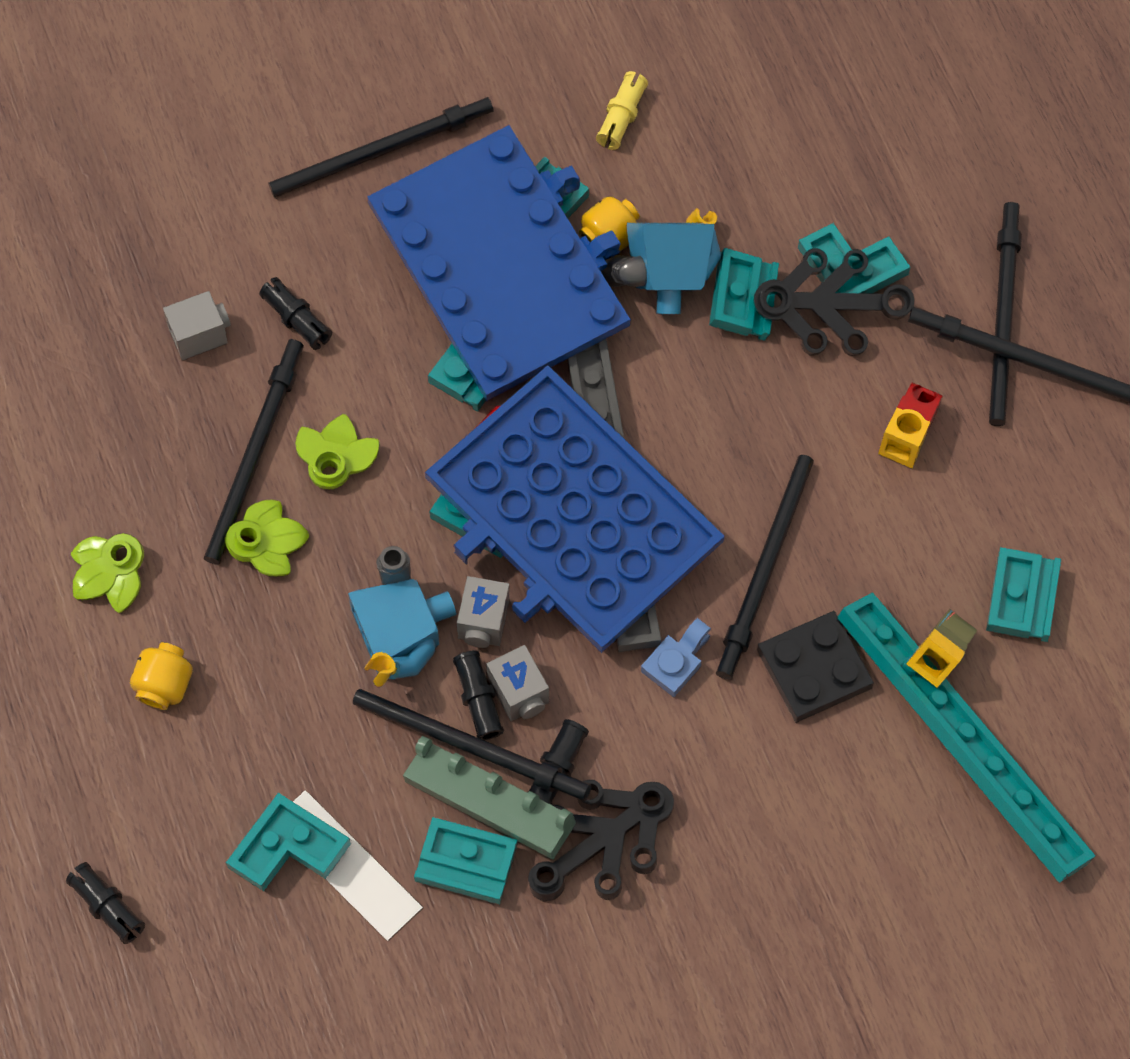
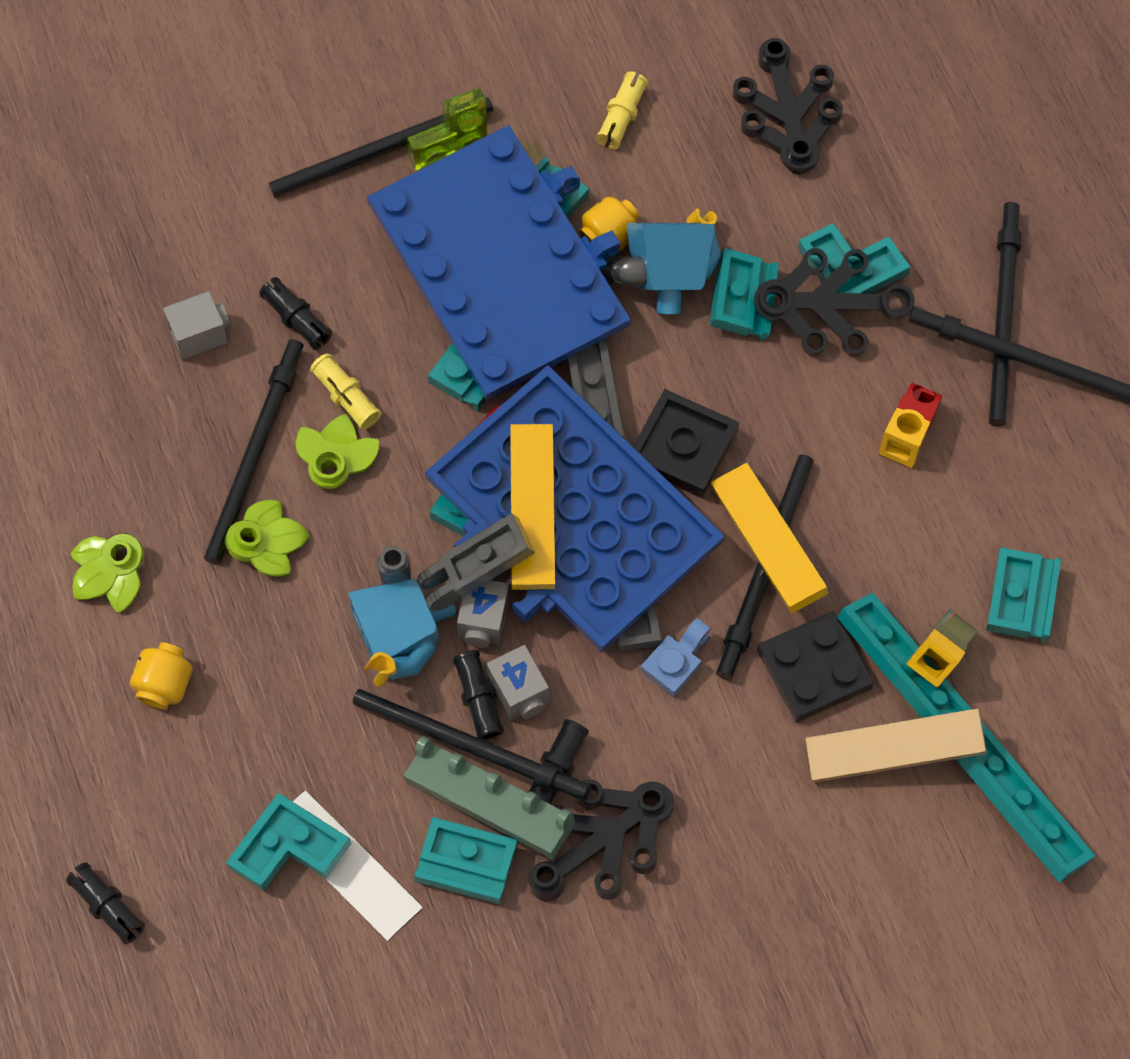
(345, 391): none -> light yellow pin
(463, 124): none -> clear neon green plate
(476, 562): none -> dark grey hinge
(534, 503): none -> yellow tile
(685, 441): none -> black plate
(769, 538): none -> yellow tile
(787, 110): none -> black plant
(896, 745): none -> tan tile

